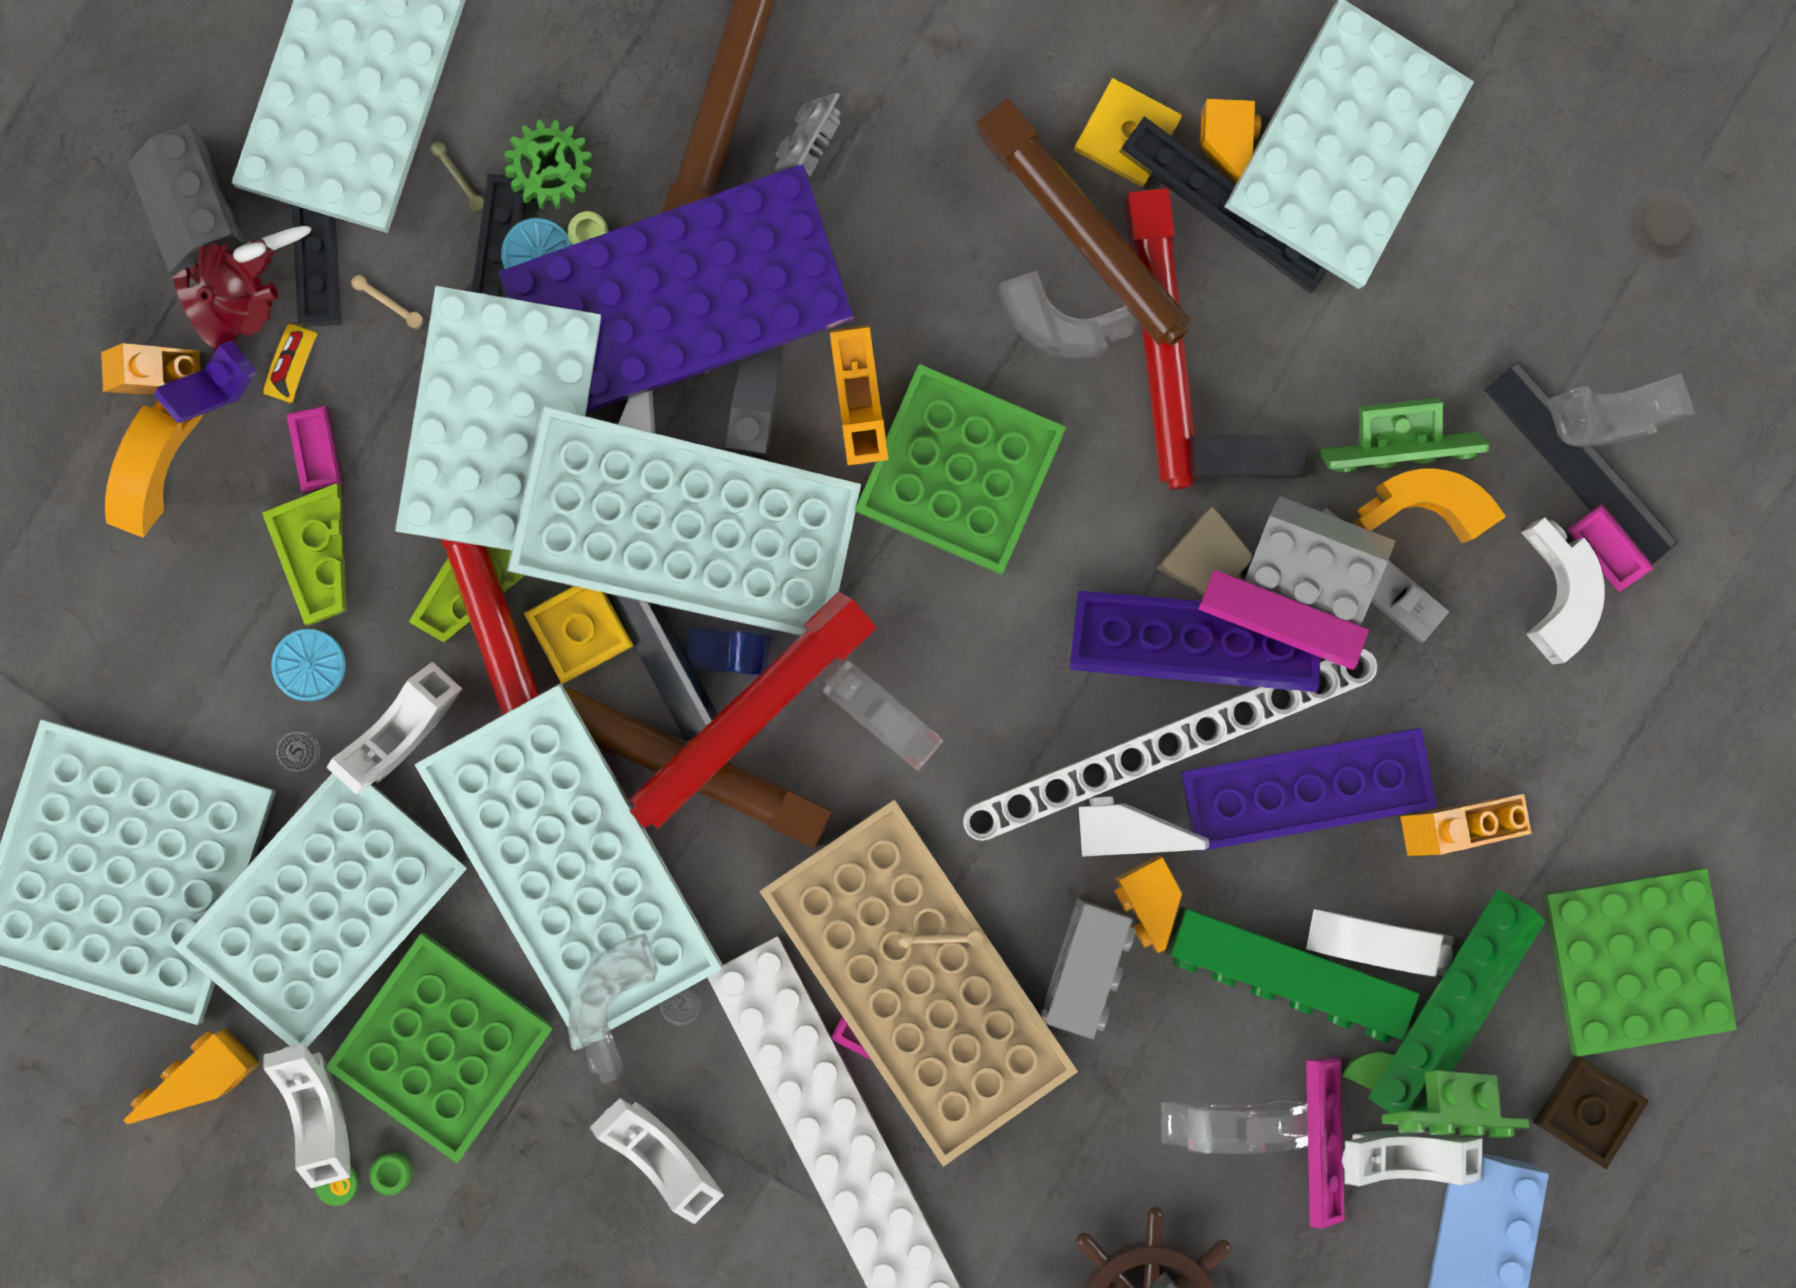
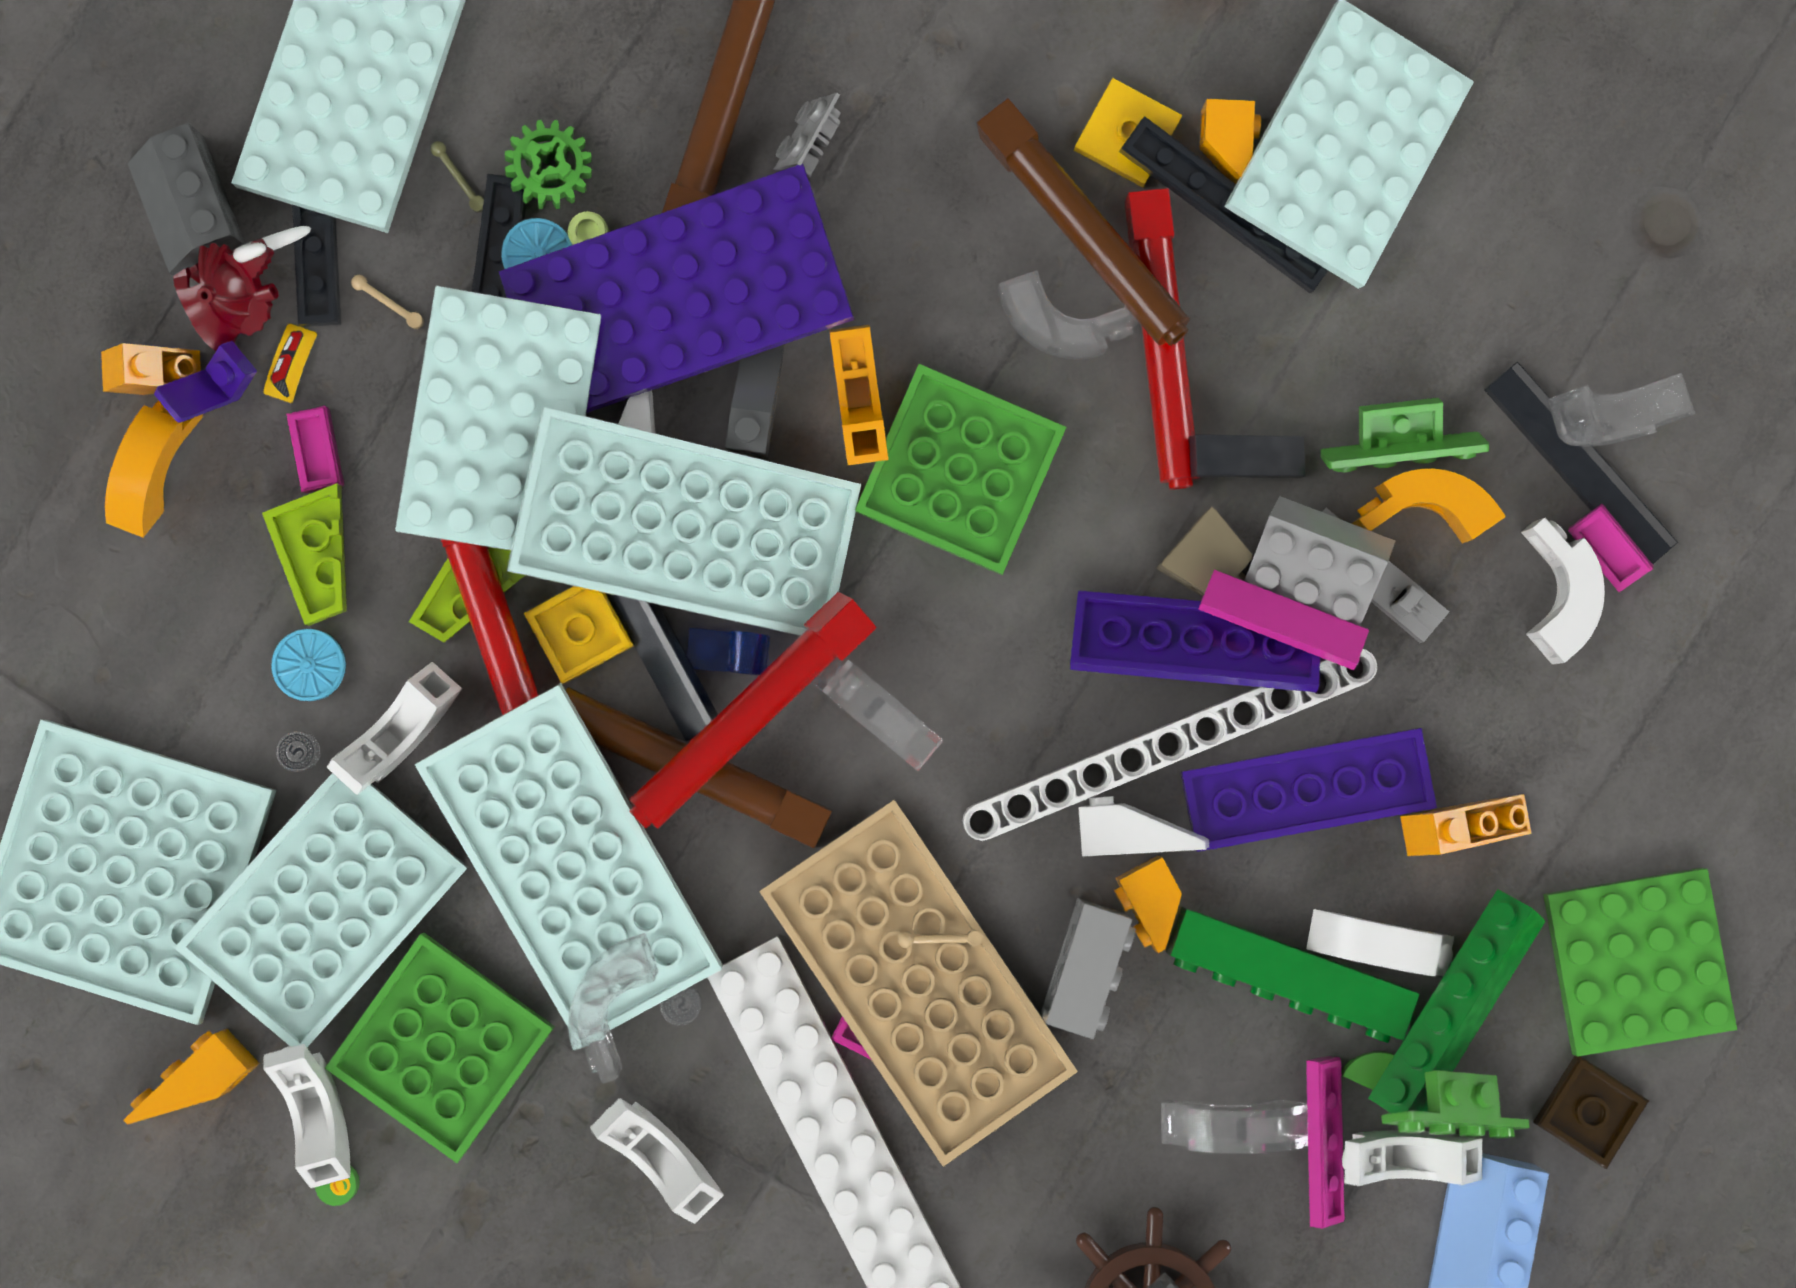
(391, 1173): bright green tile -> none

